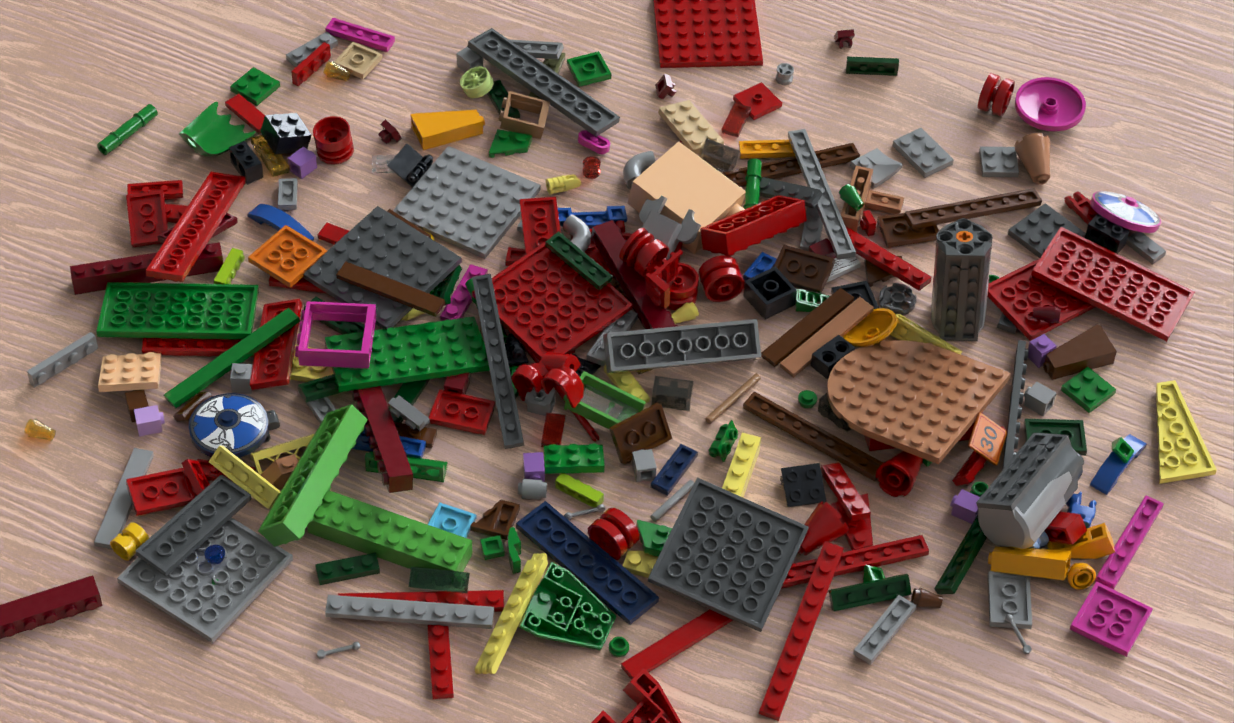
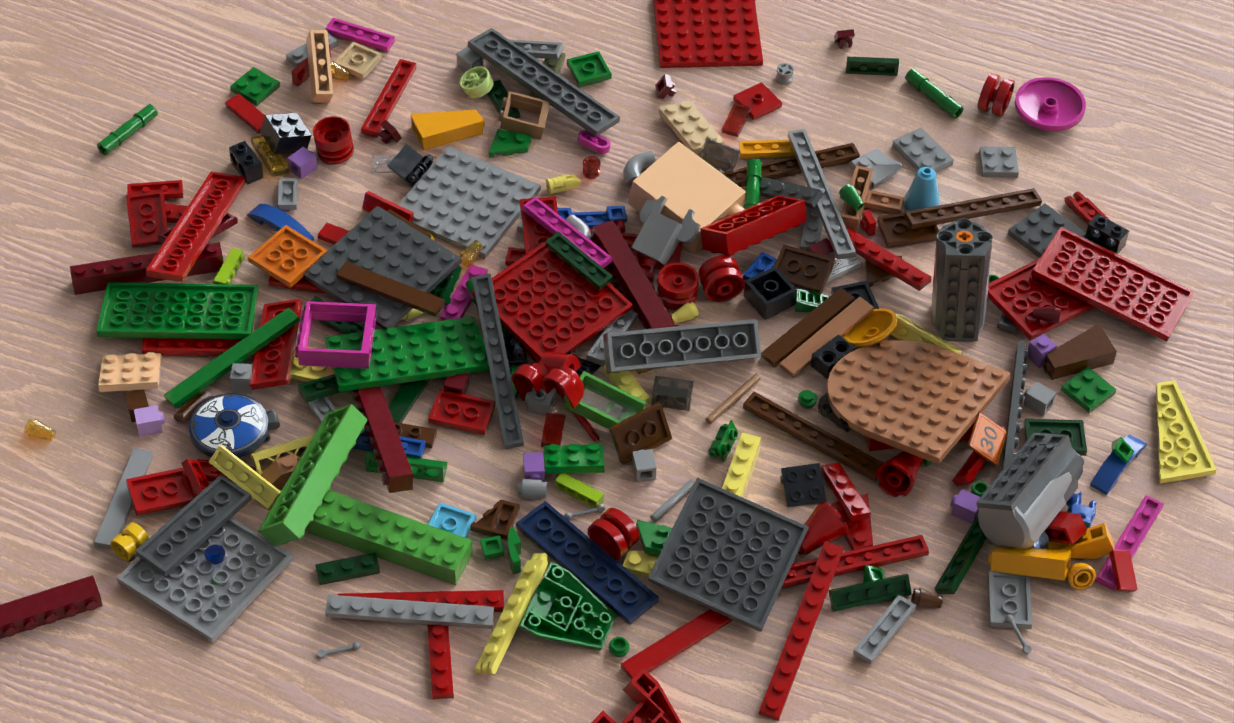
(62, 359): light grey plate -> none
(213, 134): green piece -> none
(319, 66): none -> light nougat brick
(372, 200): none -> red tile
(388, 98): none -> red plate
(411, 415): light grey plate -> none
(439, 580): clear green plate -> none
(471, 253): none -> clear yellow cone
(553, 223): none -> dark pink tile
(643, 252): red wheel -> none
(657, 282): red plate -> none
(674, 469): dark blue tile -> none
(897, 298): flat silver piece -> none
(923, 190): none -> medium azure cone
(934, 93): none -> green piece
(1035, 156): nougat cone -> none
(1111, 619): dark pink plate -> none
(1123, 570): none -> red tile
(1125, 211): dish -> none
(1145, 247): light grey plate -> none

